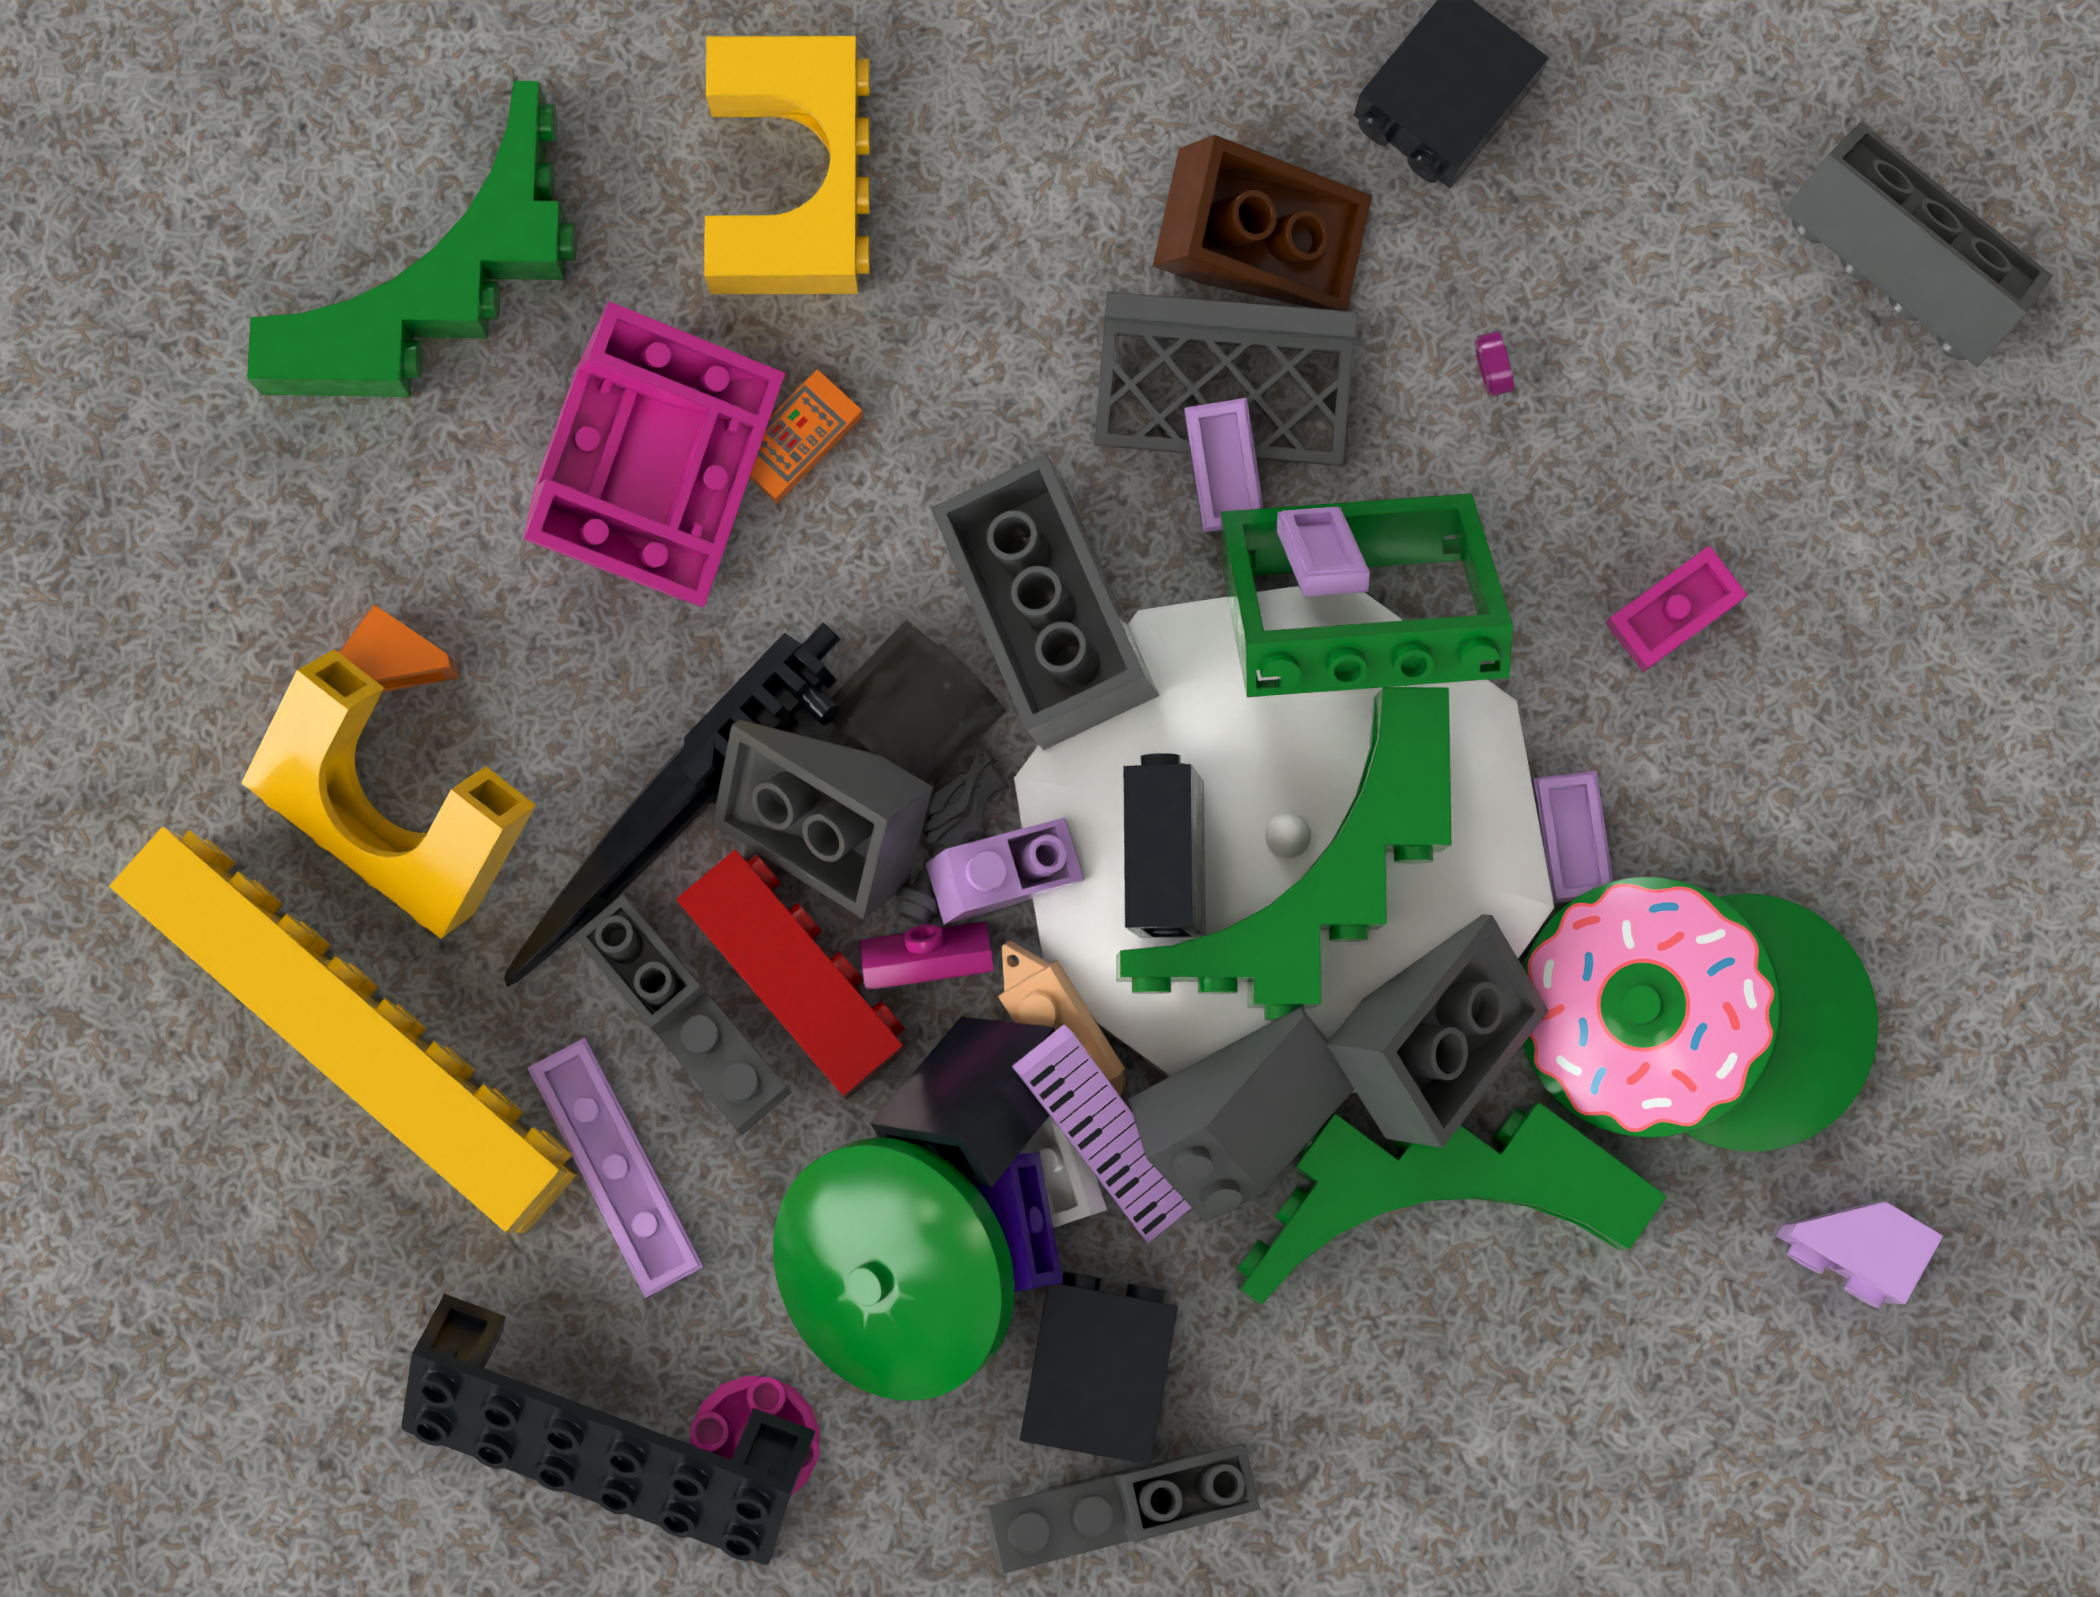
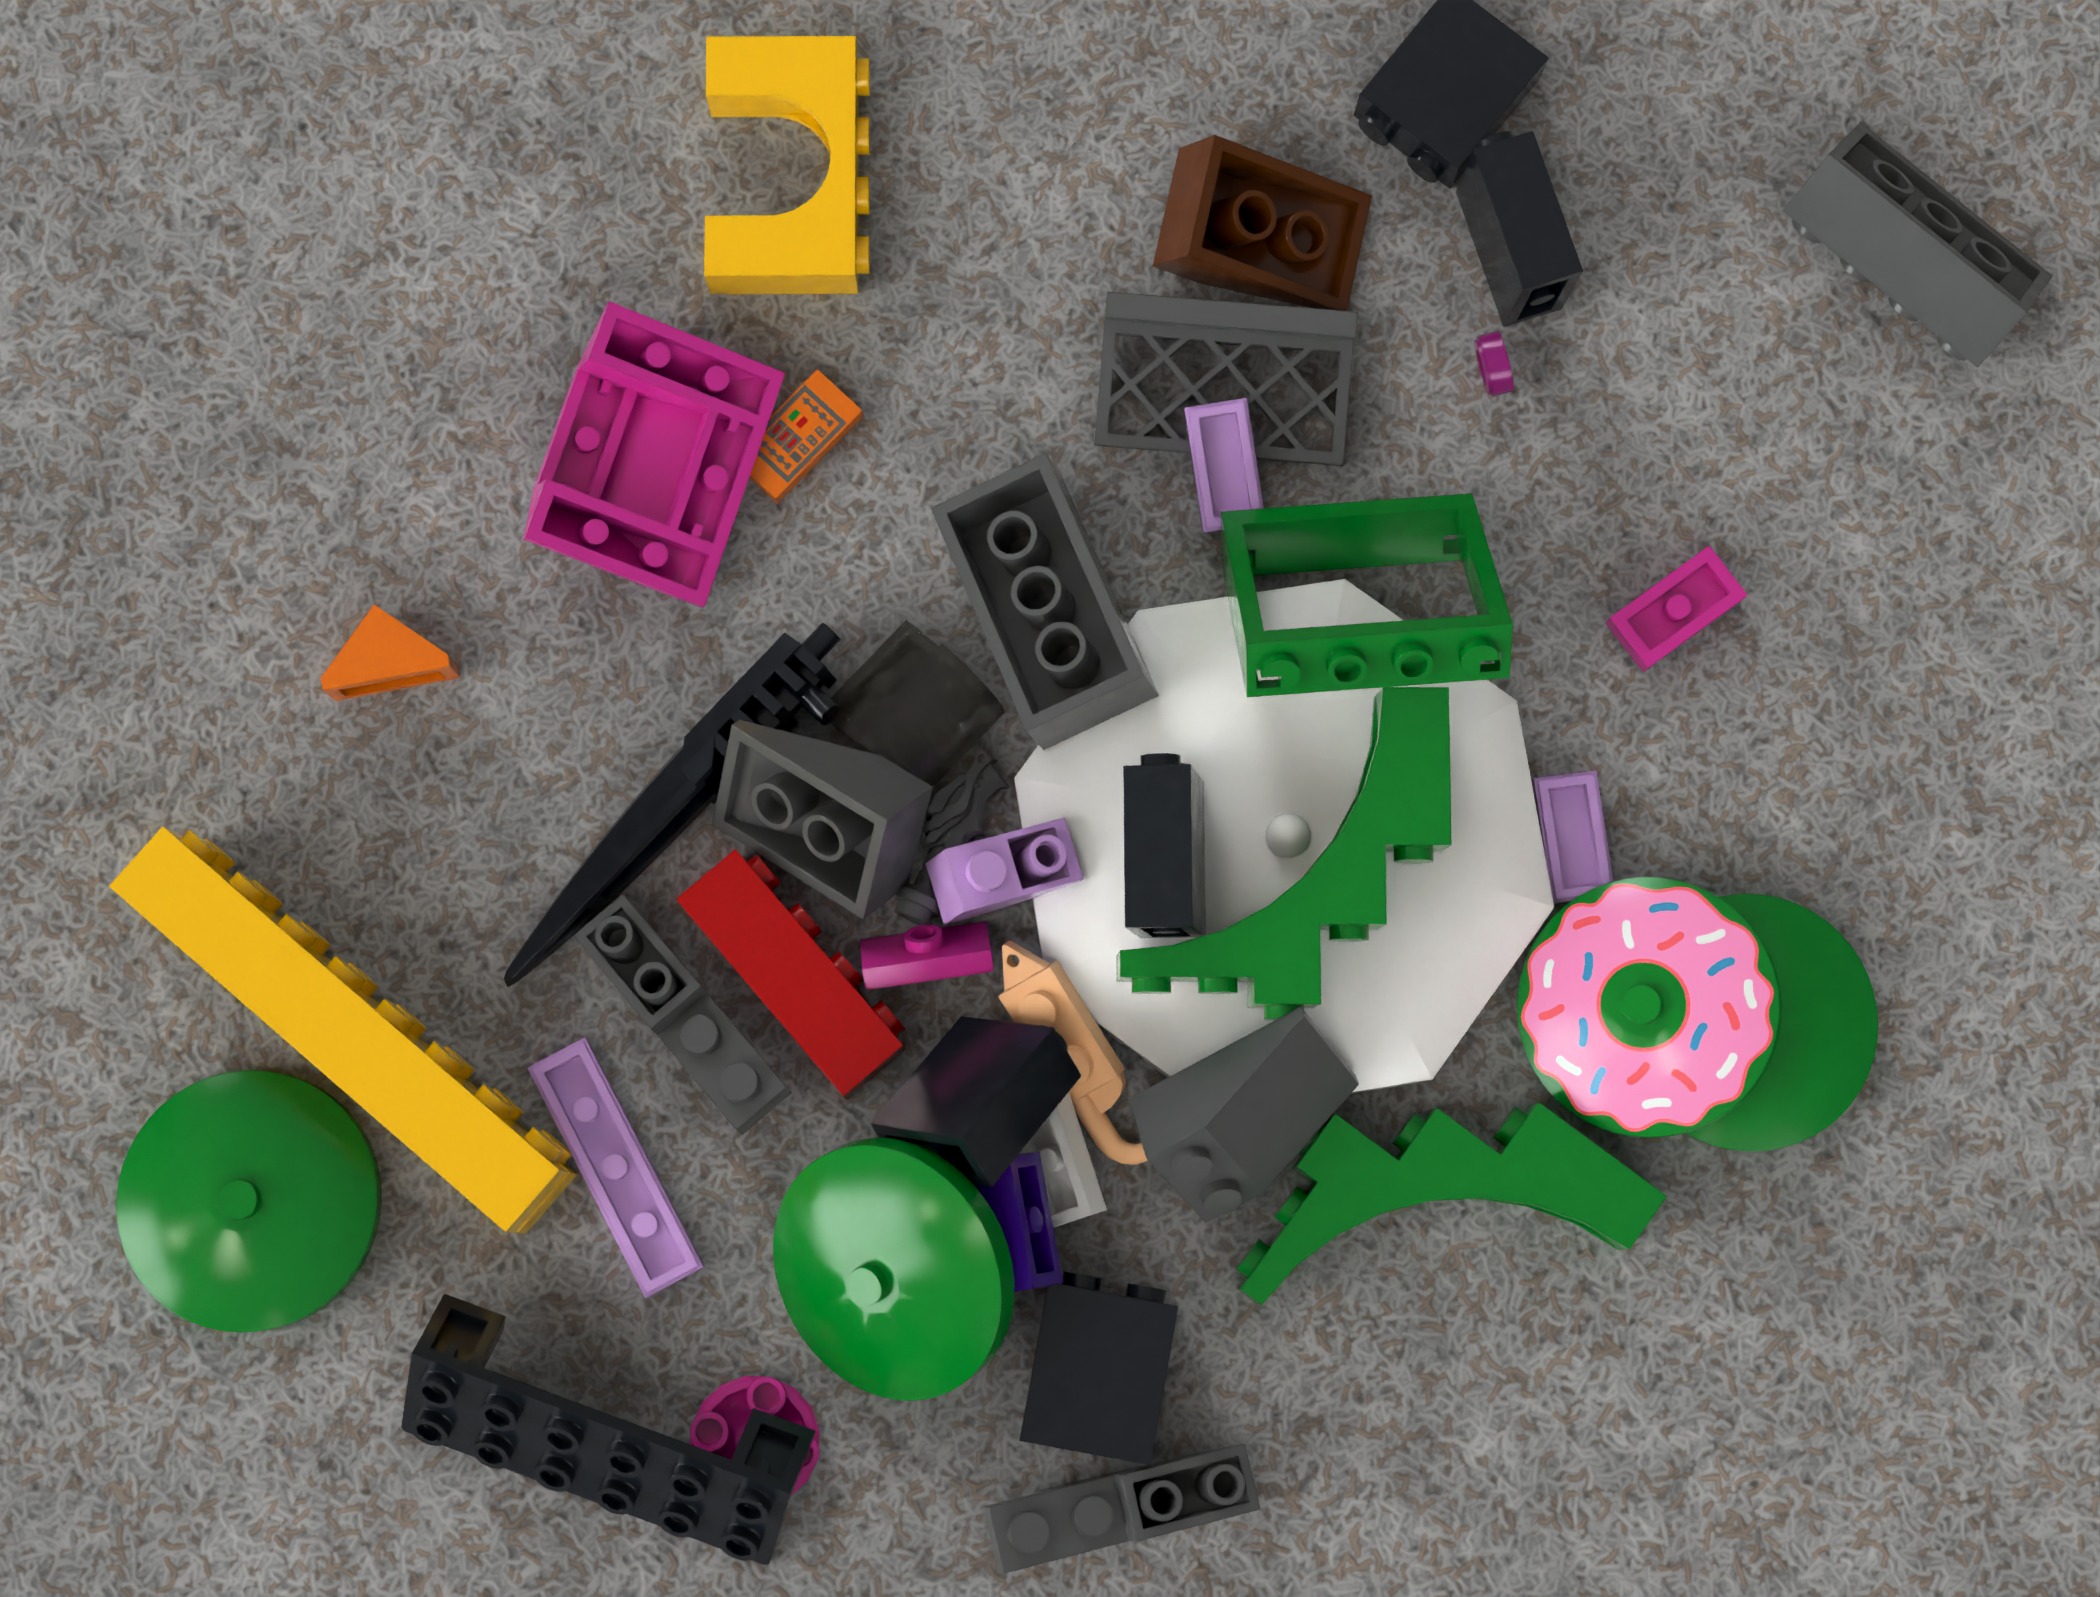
(248, 1201): none -> green dish
(312, 780): yellow arch -> none
(448, 293): green arch -> none
(1100, 1130): lavender tile -> none
(1322, 551): lavender tile -> none
(1439, 1034): dark grey slope -> none
(1518, 227): none -> black brick
(1867, 1244): lavender slope -> none

